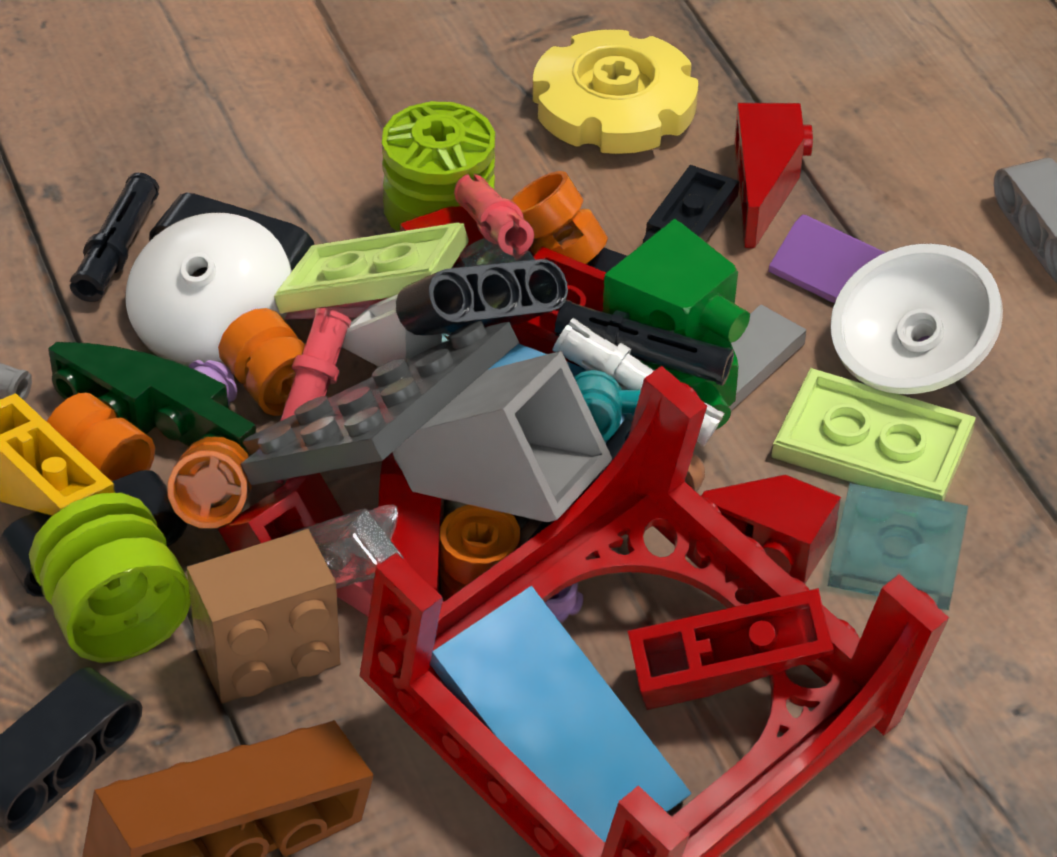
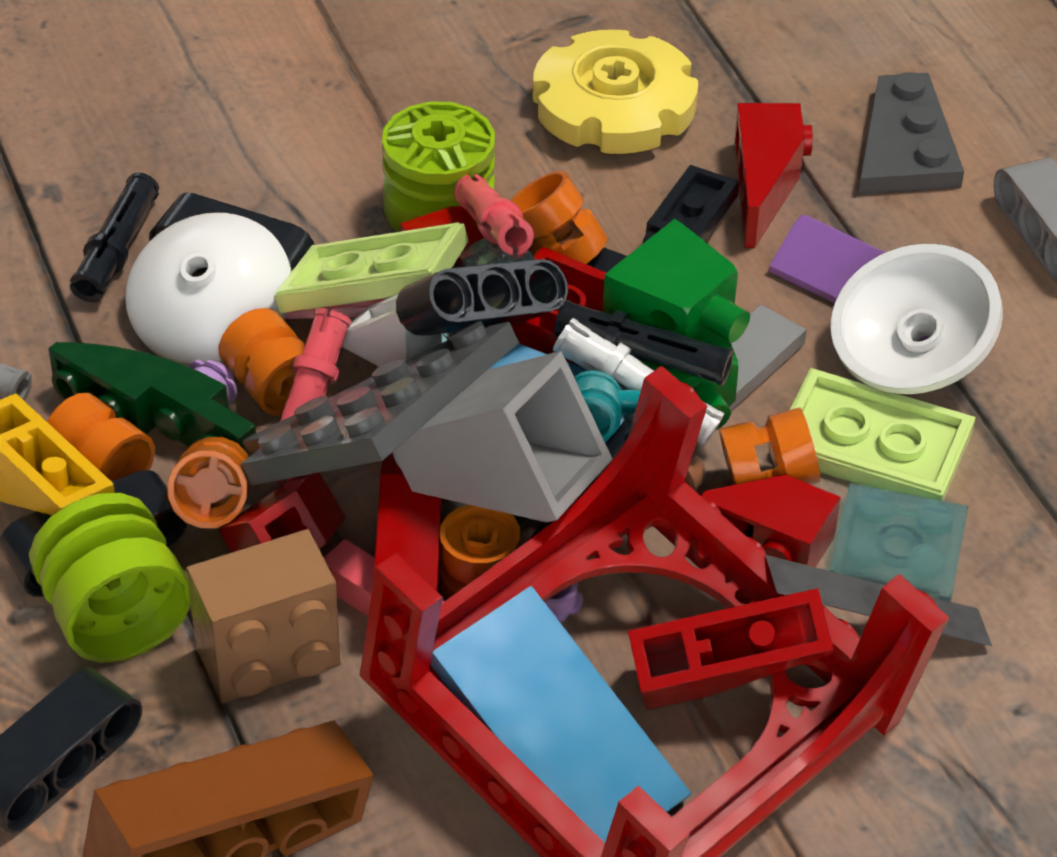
(356, 543): clear tile -> none
(788, 445): none -> orange wheel
(861, 595): none -> flat silver sticker
(908, 139): none -> dark grey wing

